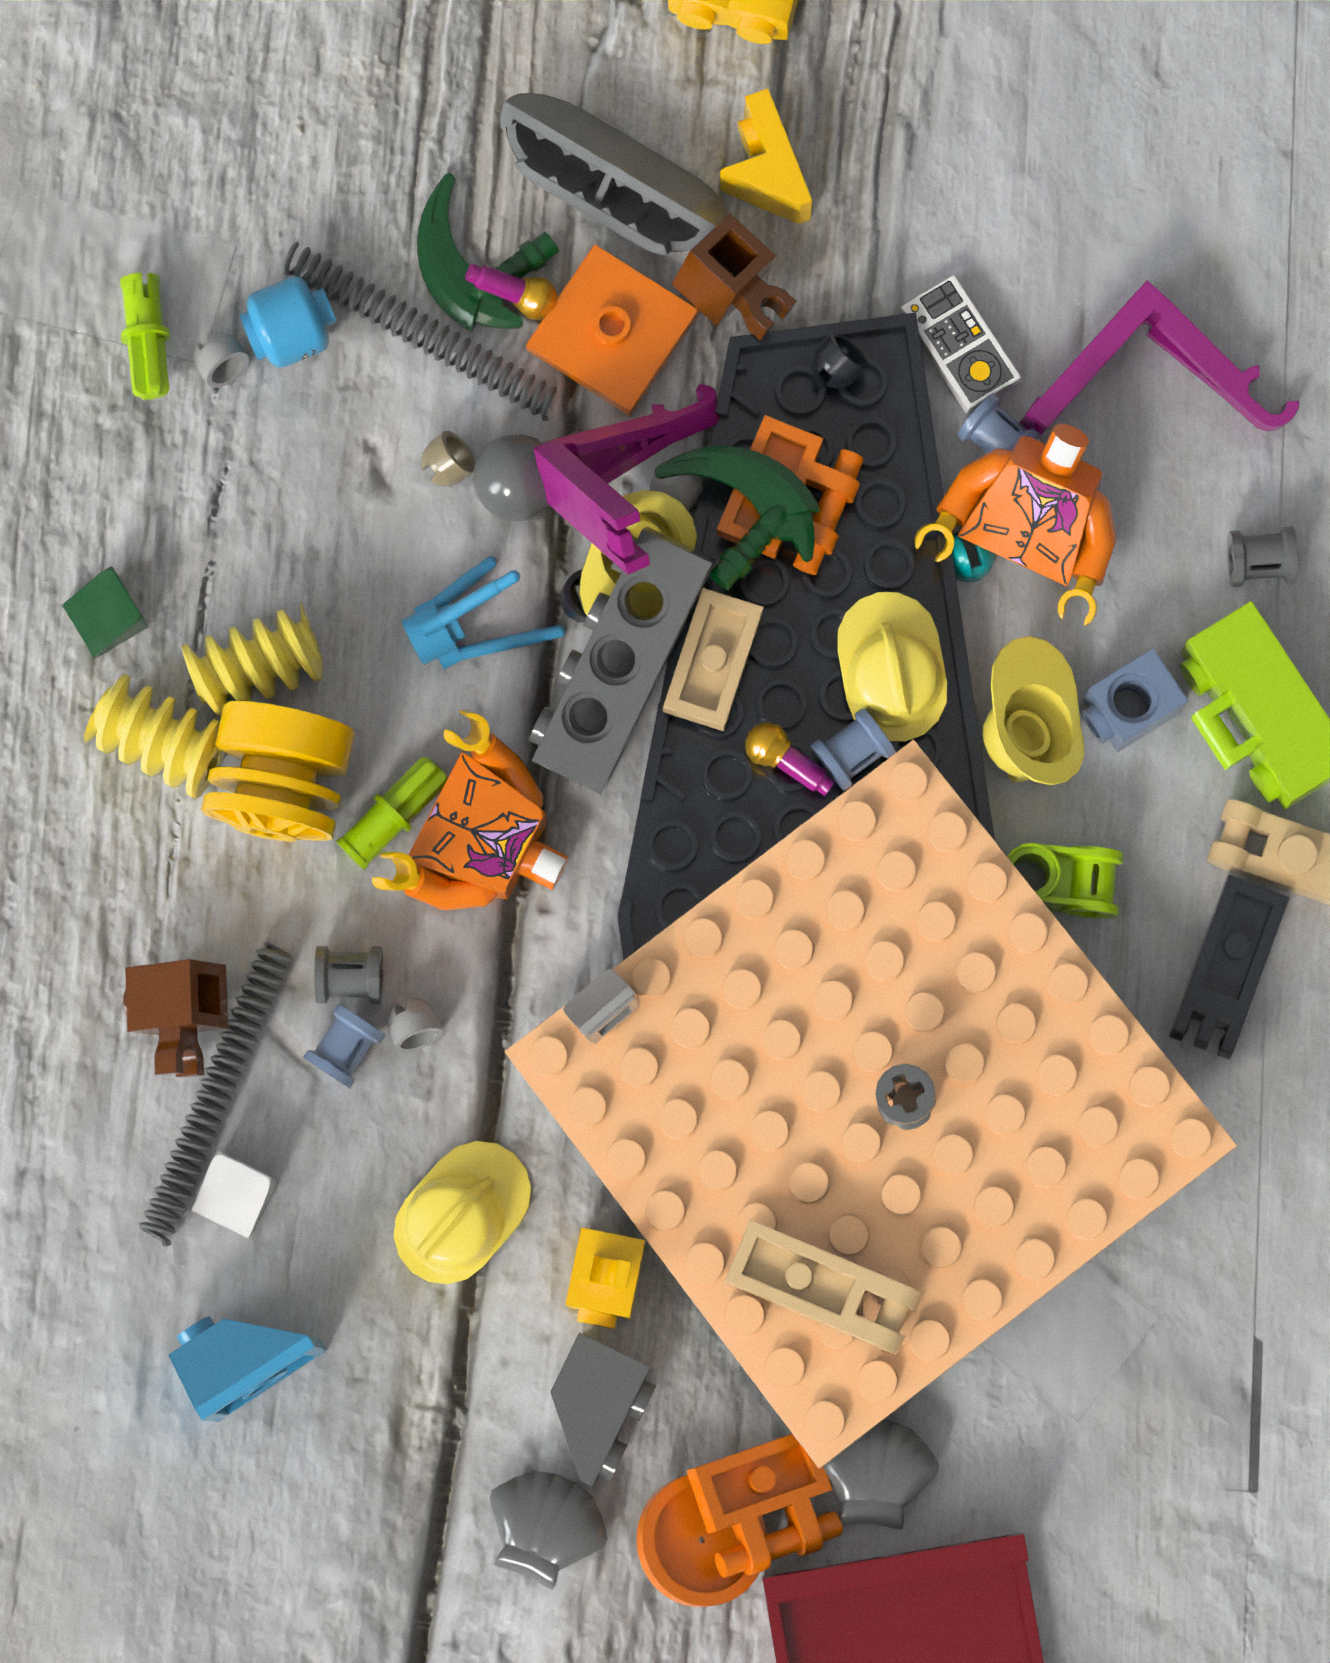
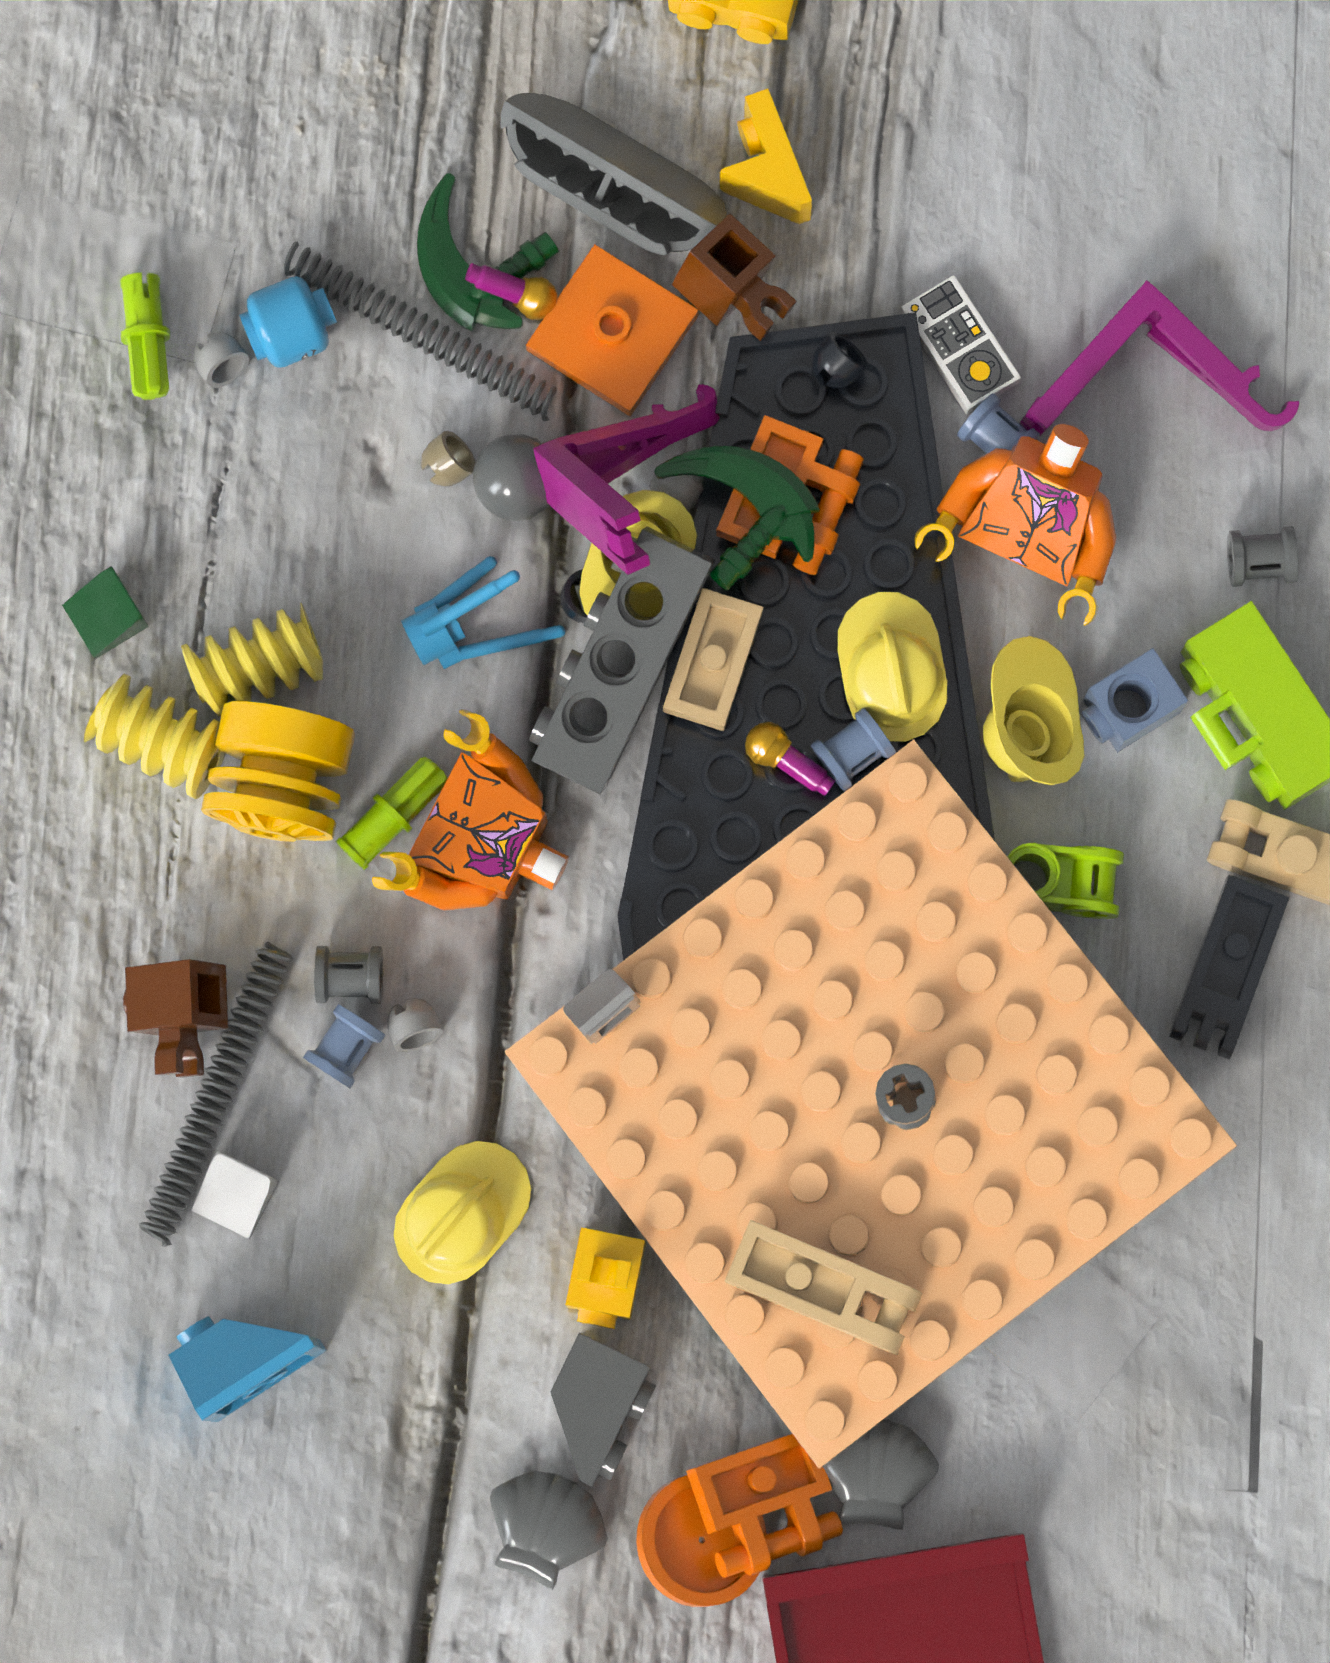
(962, 565): teal hinge -> none

